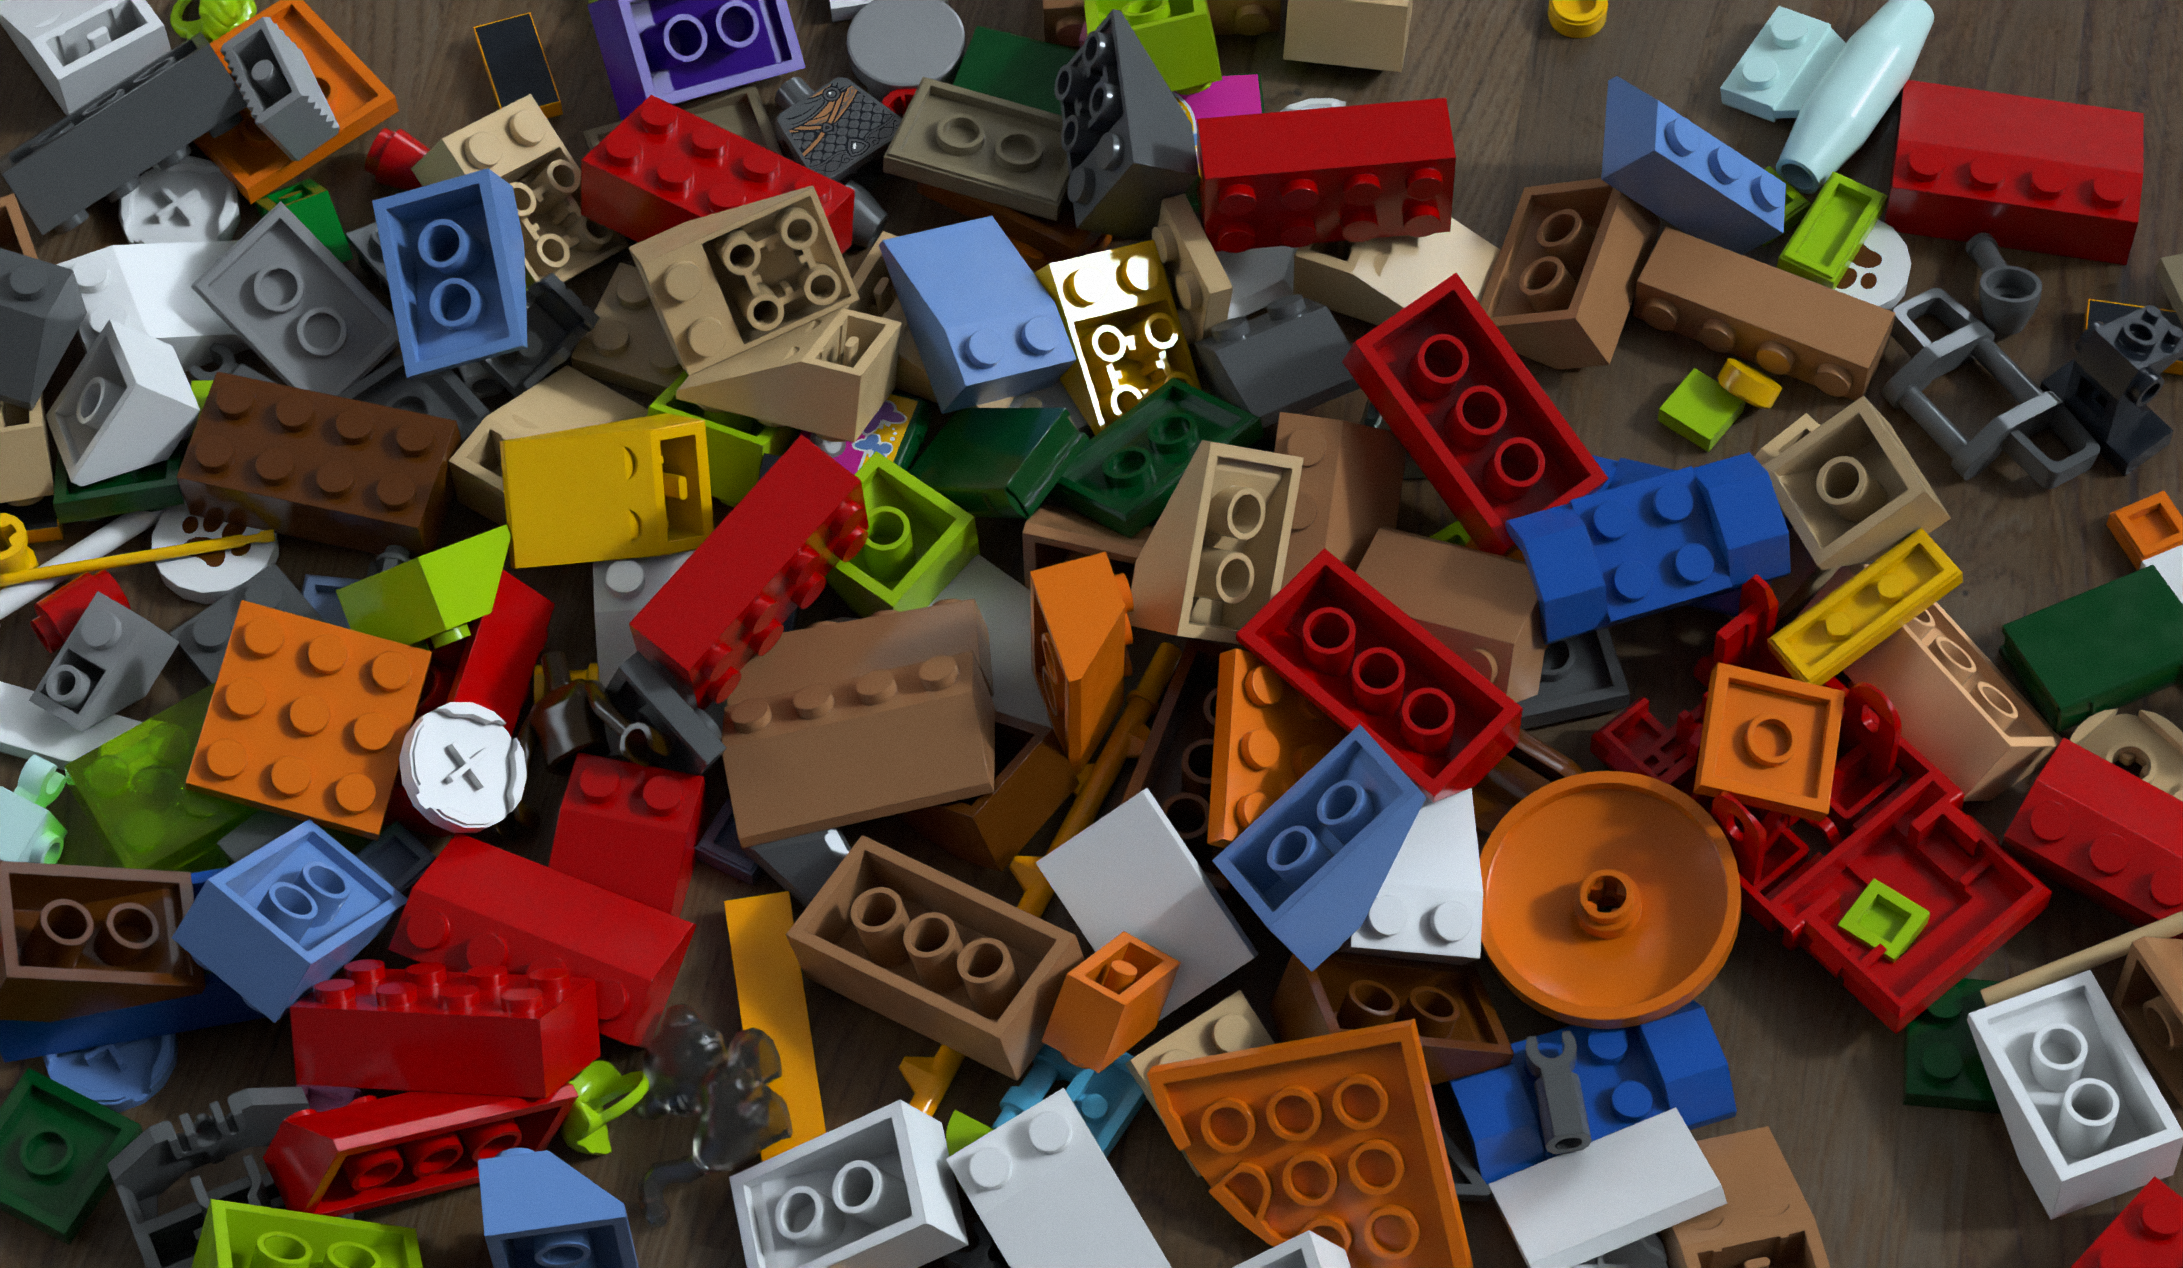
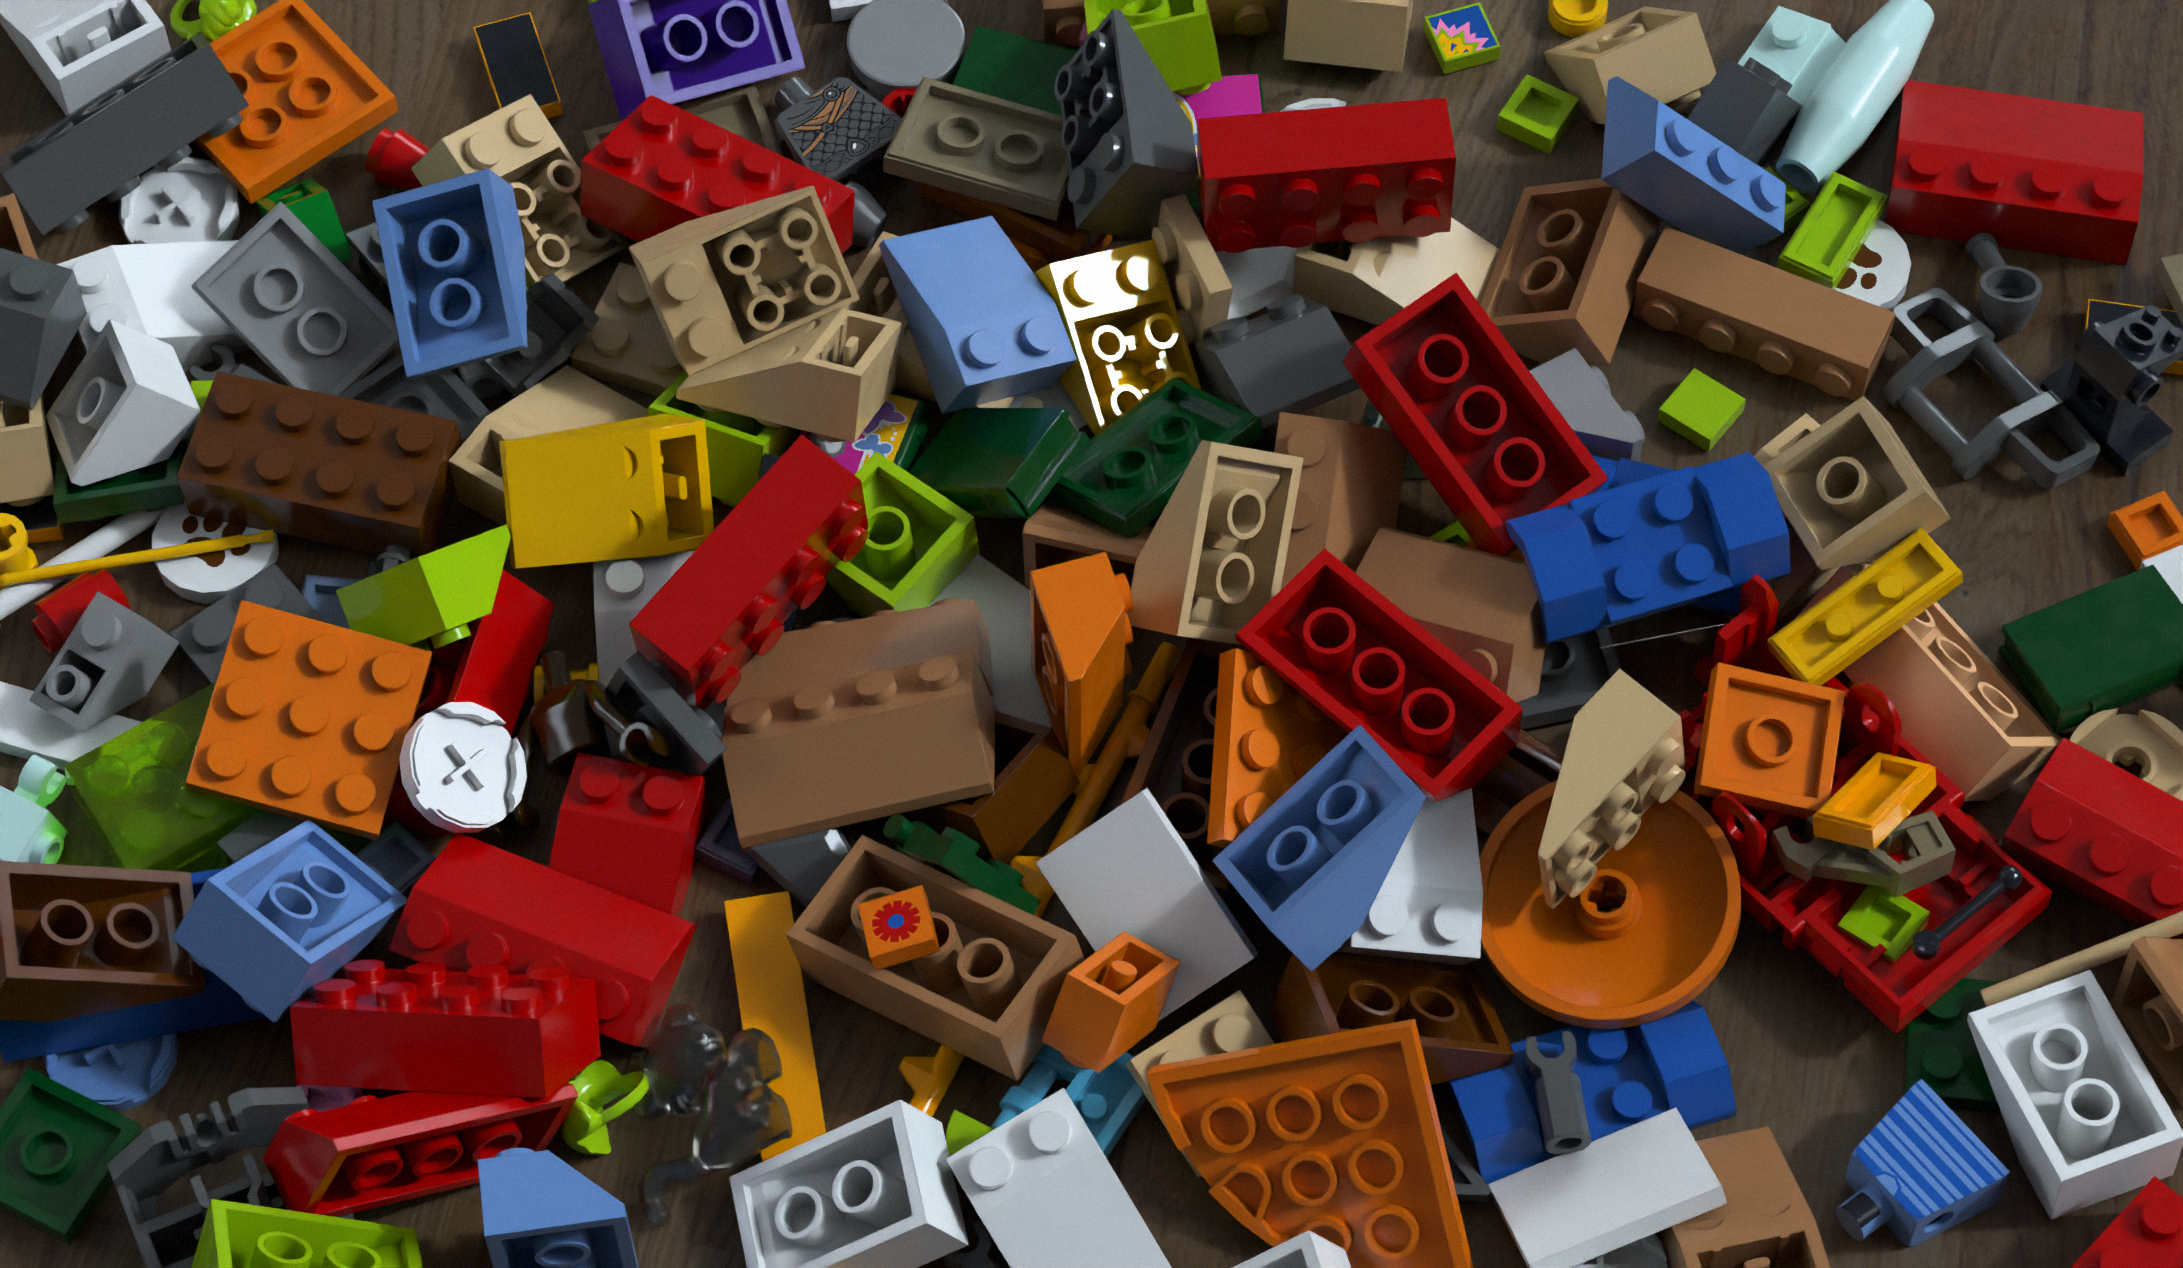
(280, 89): light grey brick -> none
(898, 927): none -> orange tile
(956, 856): none -> dark green plate
(1462, 38): none -> tile
(1538, 114): none -> lime tile
(1588, 407): none -> light grey slope
(1616, 764): none -> tan slope
(1648, 48): none -> tan slope
(1665, 635): none -> white sticker
(1746, 108): none -> dark grey brick
(1748, 384): yellow tile -> none
(1874, 801): none -> light orange tile
(1918, 836): none -> dark tan piece
(1919, 1172): none -> medium blue torso
(1927, 943): none -> black hinge

